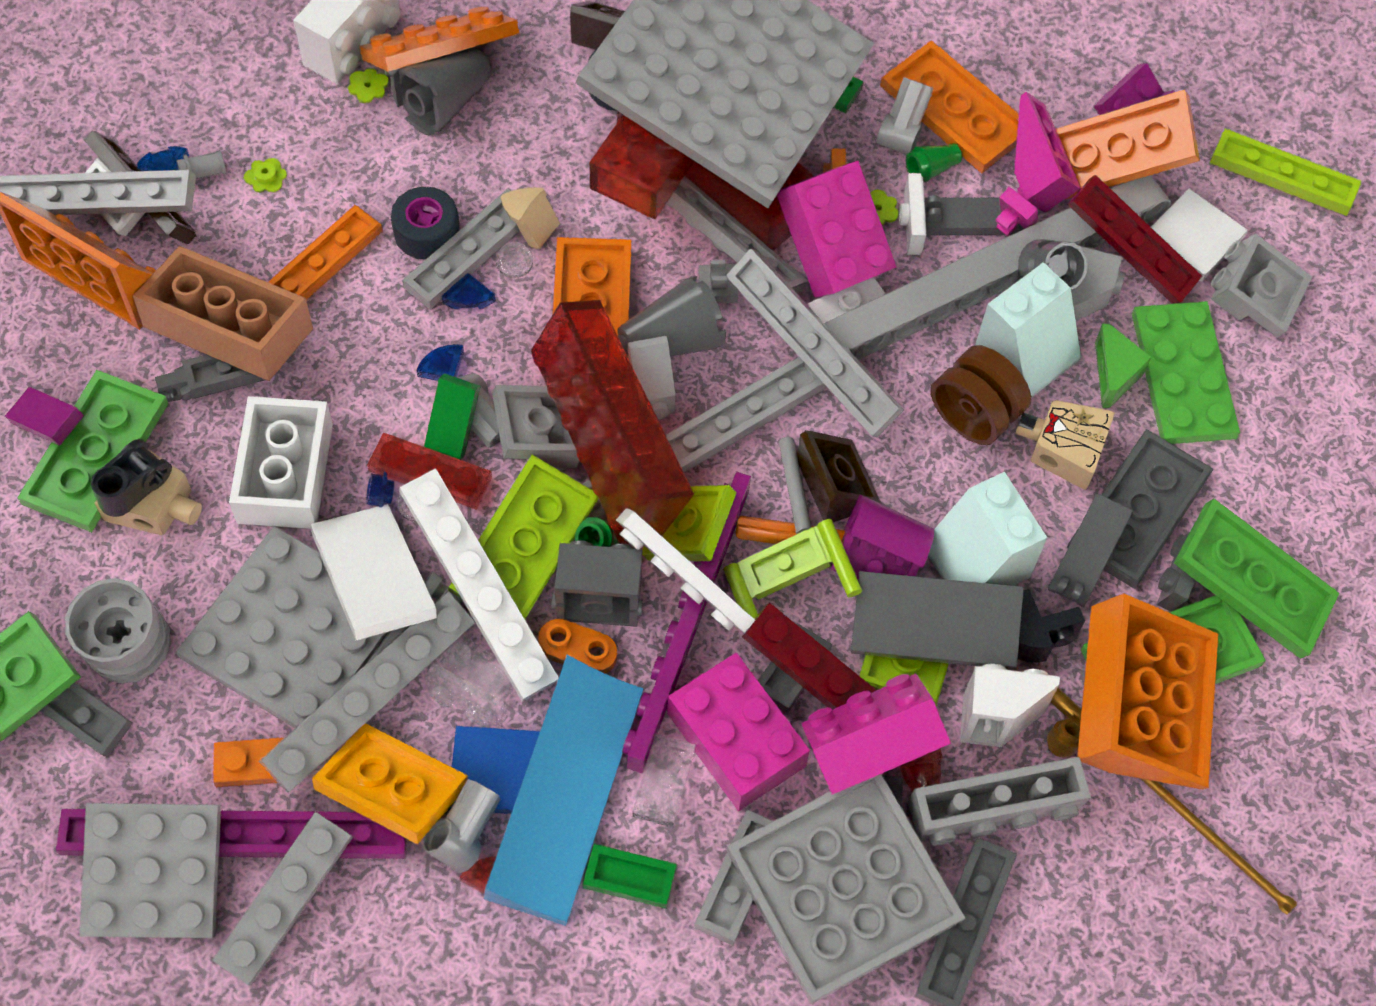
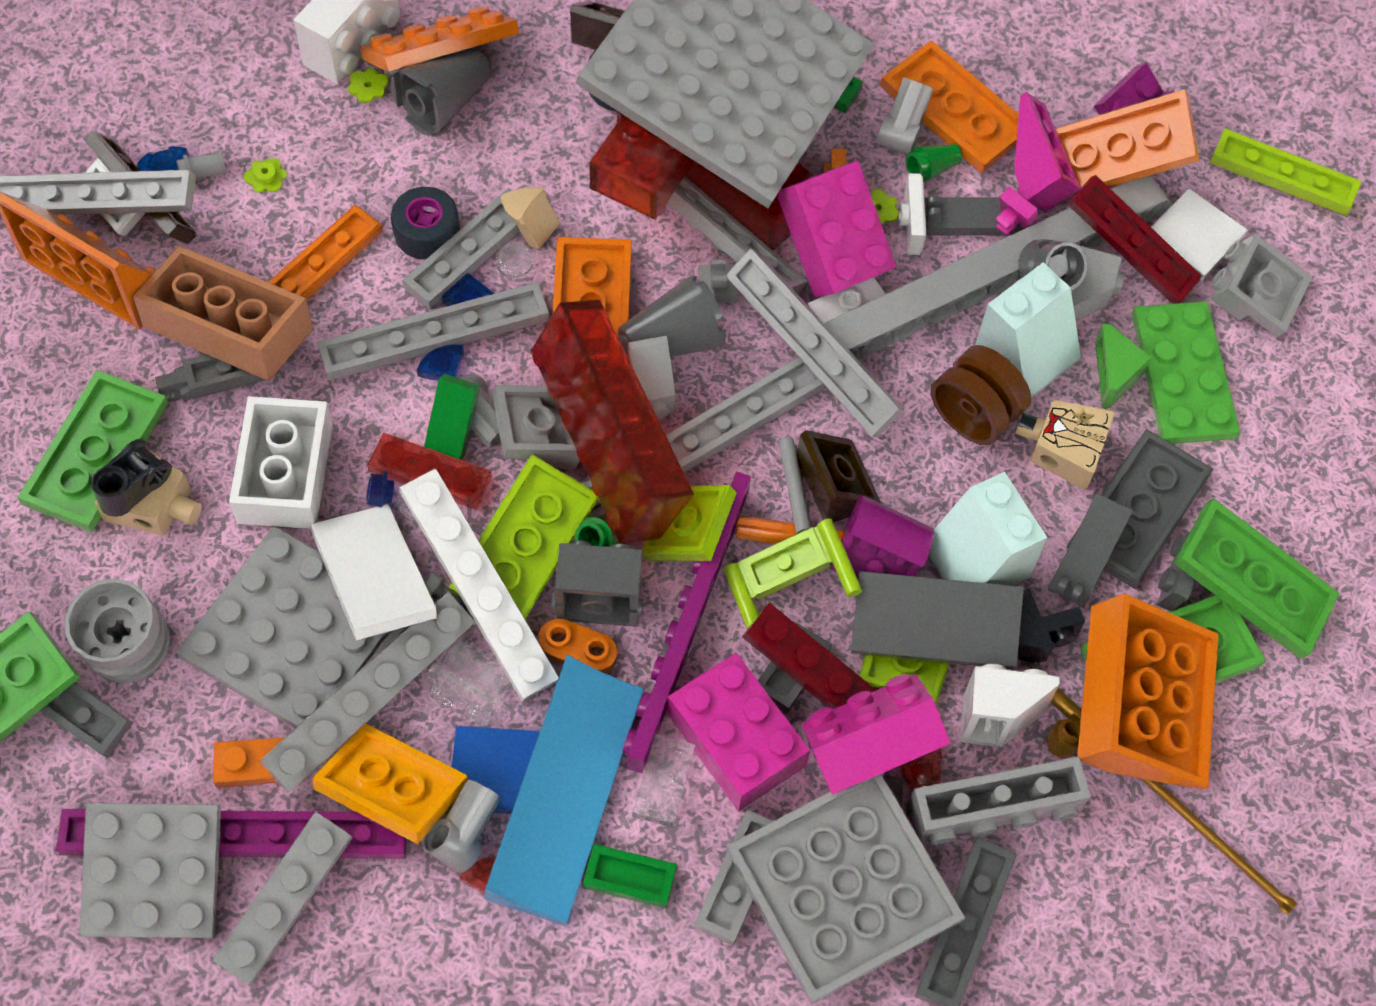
(44, 416): magenta tile -> none
(433, 329): none -> light grey plate
(670, 560): white plate -> none

